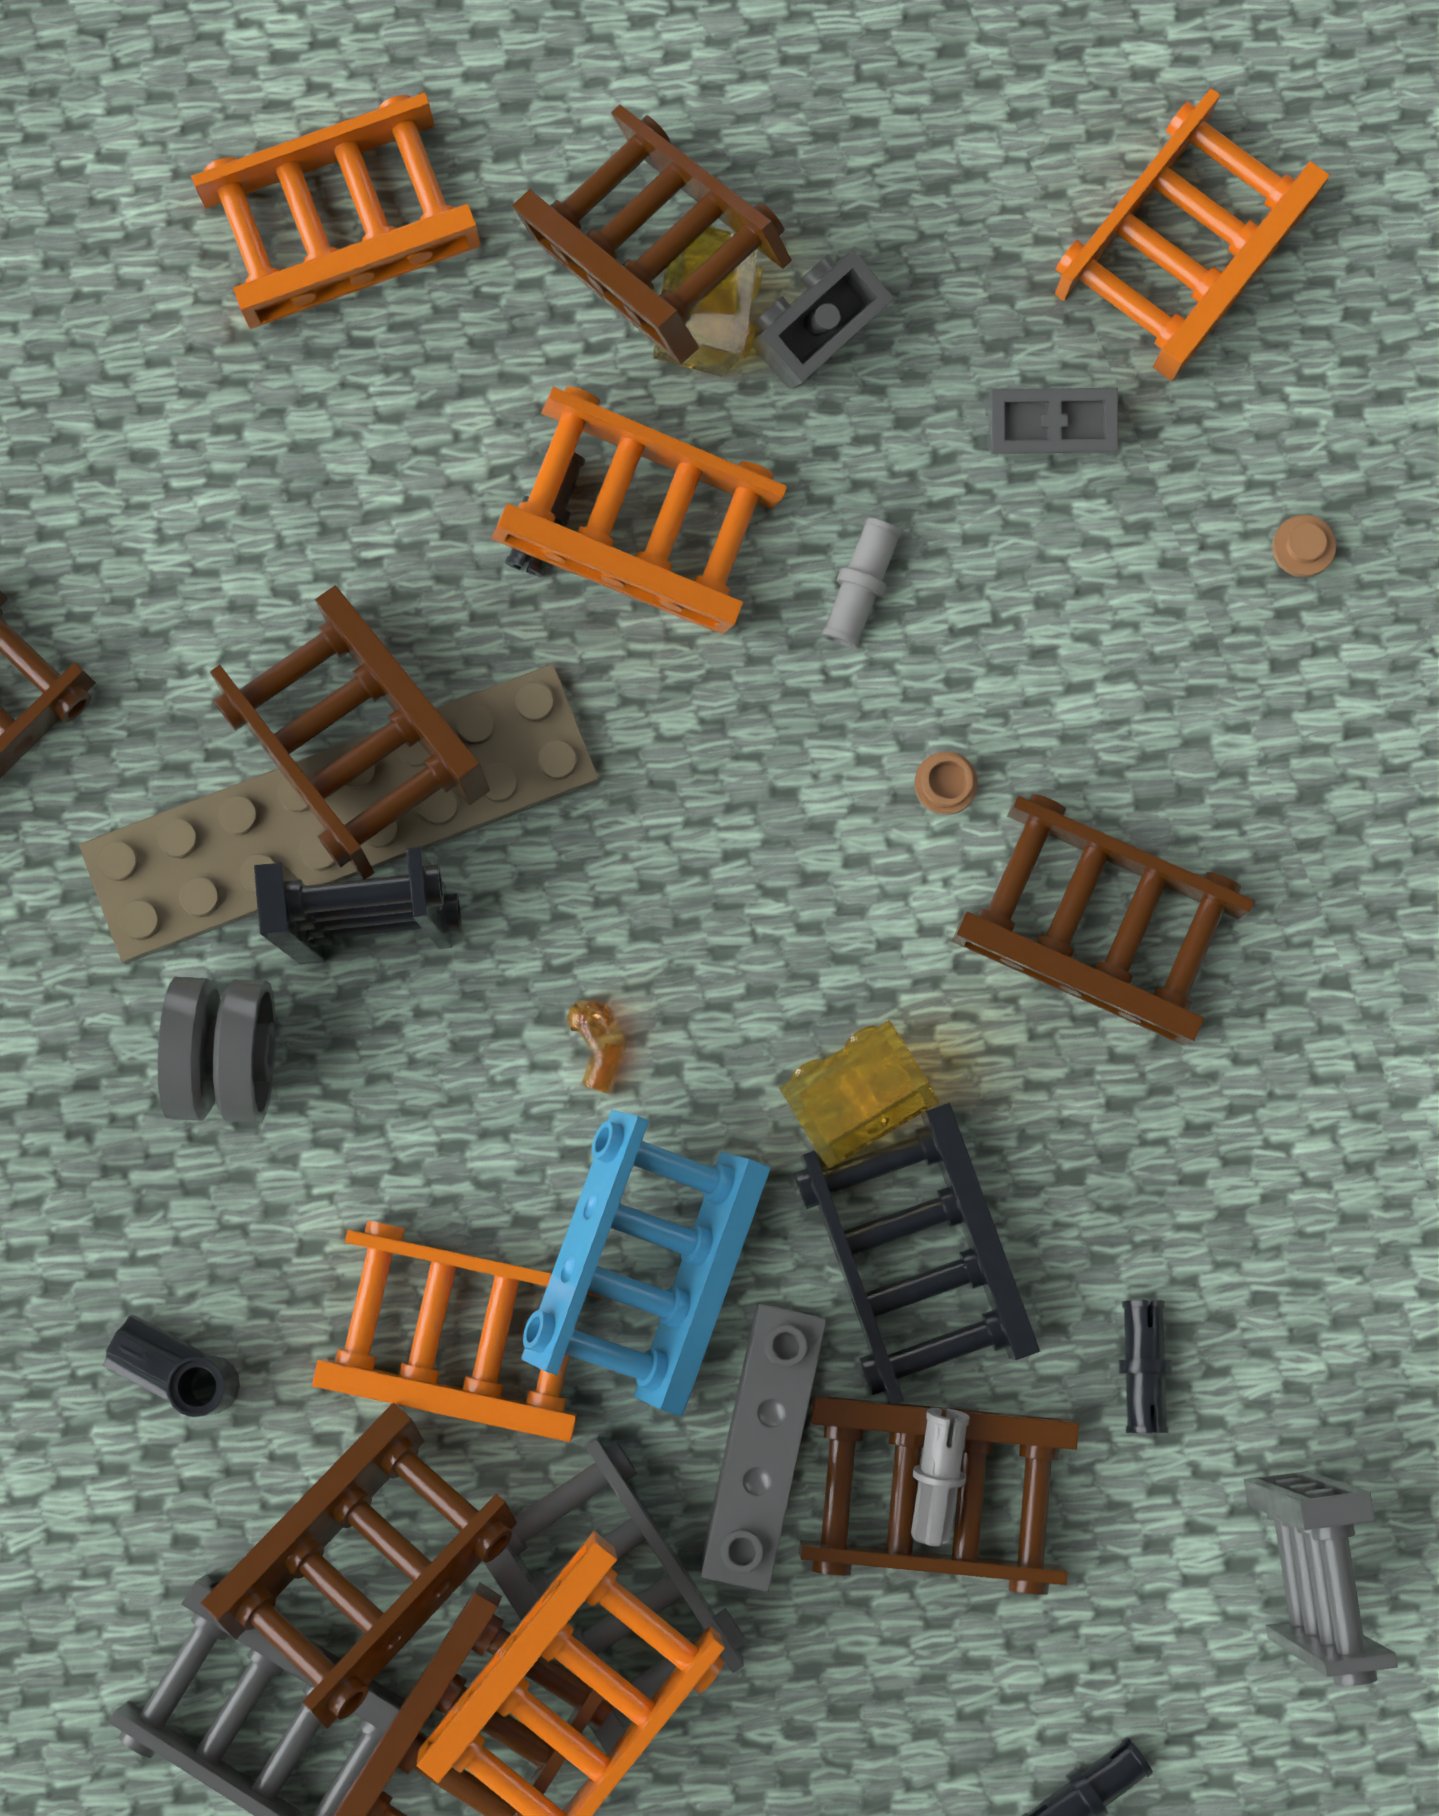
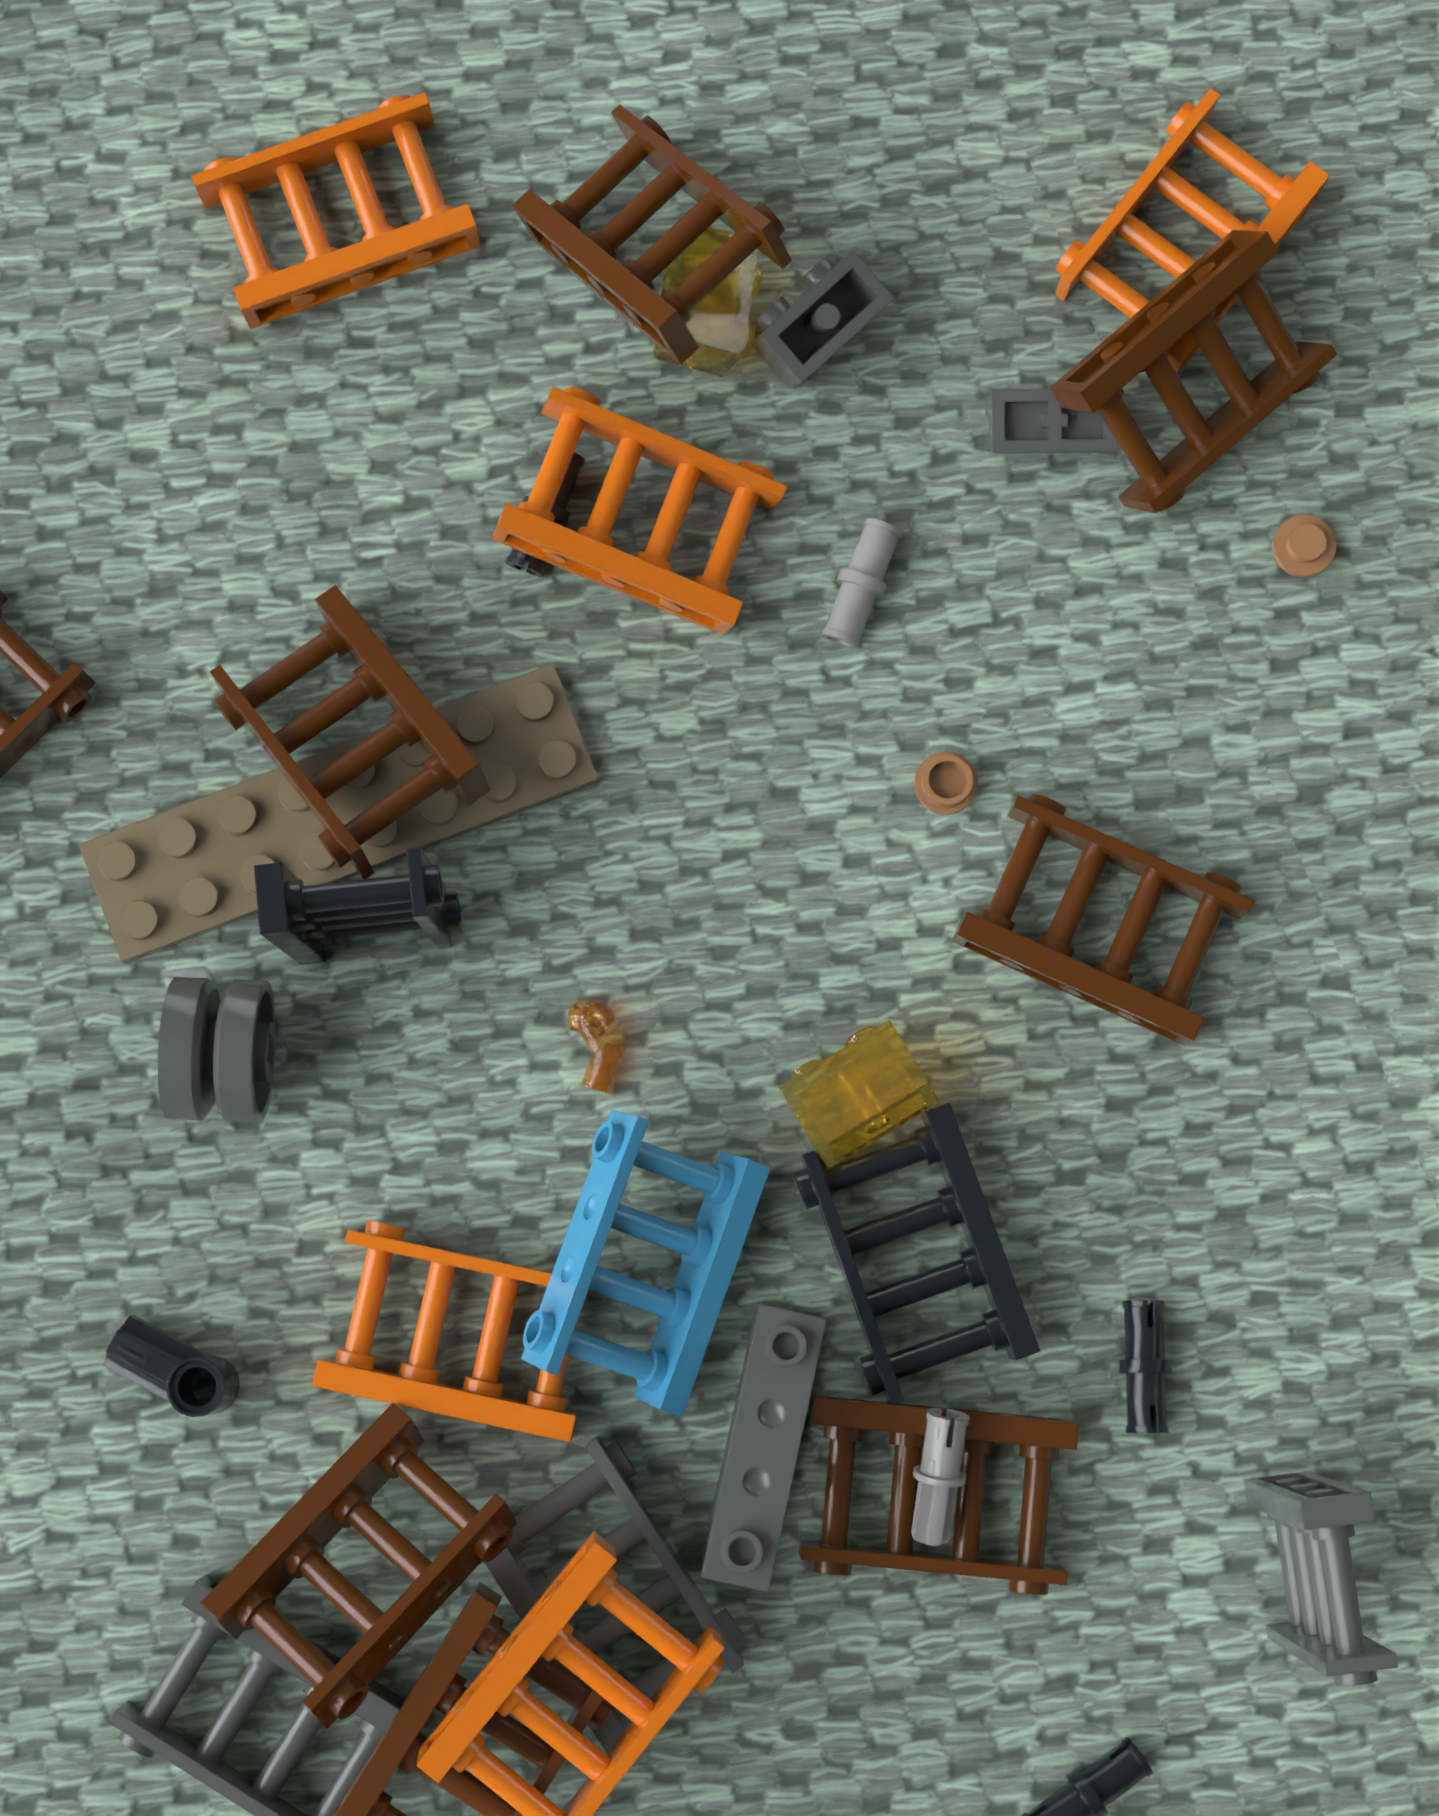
(1144, 347): none -> reddish brown fence

